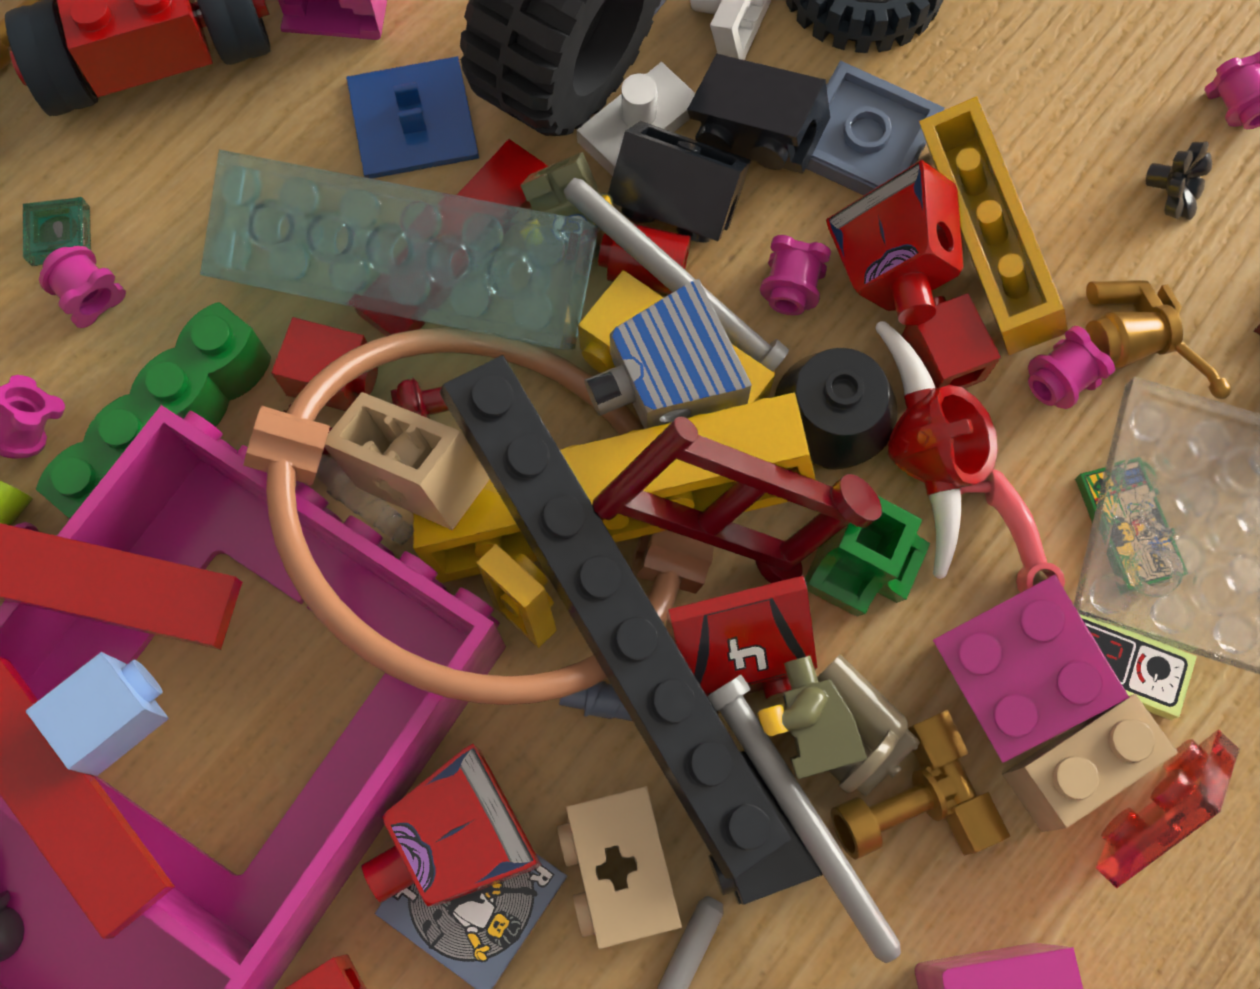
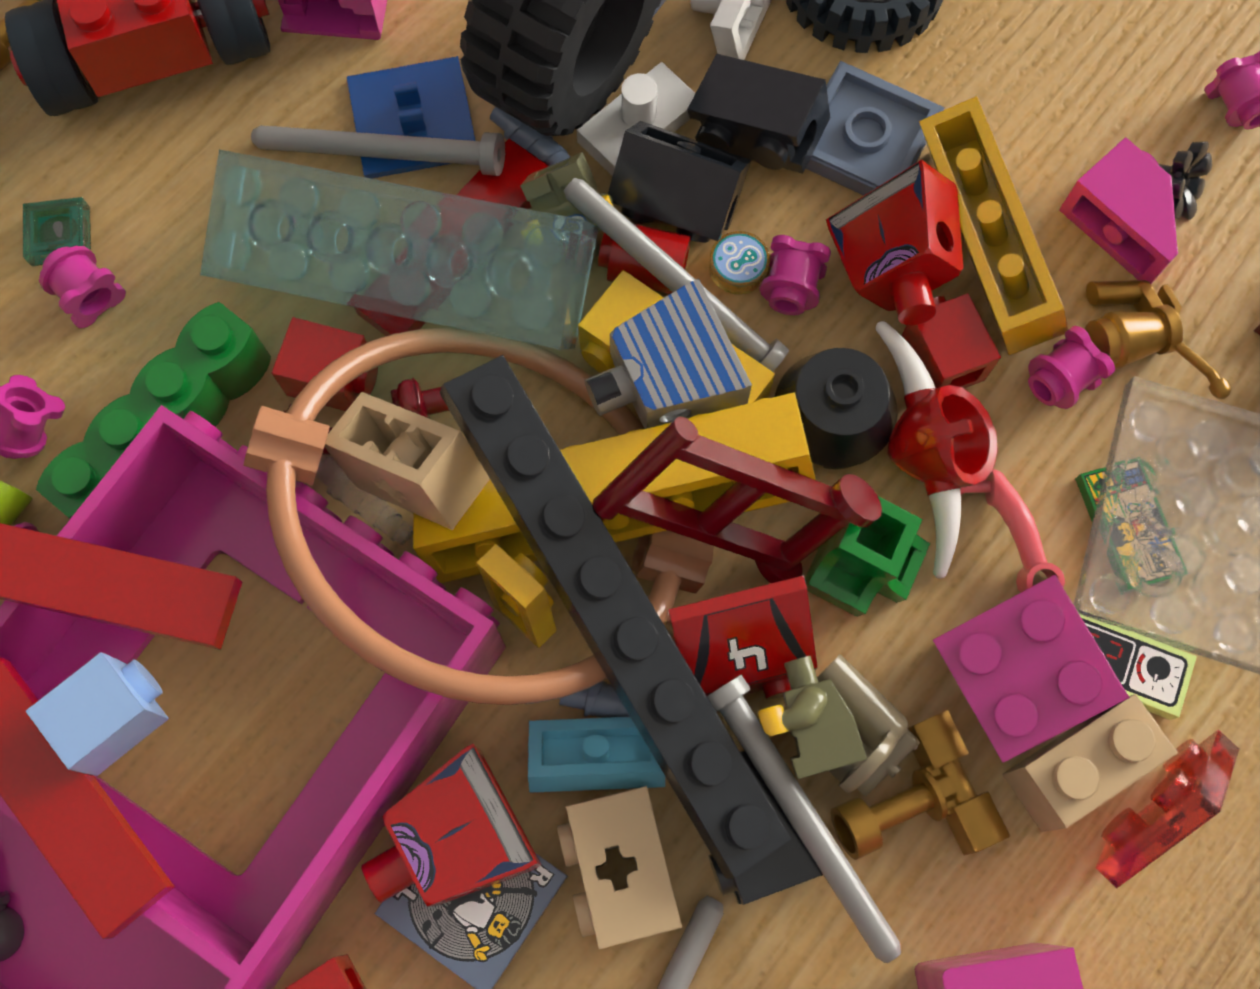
(487, 153): none -> light grey bar
(537, 144): none -> sand blue animal
(589, 756): none -> medium azure plate
(739, 262): none -> tile
(1127, 210): none -> dark pink slope

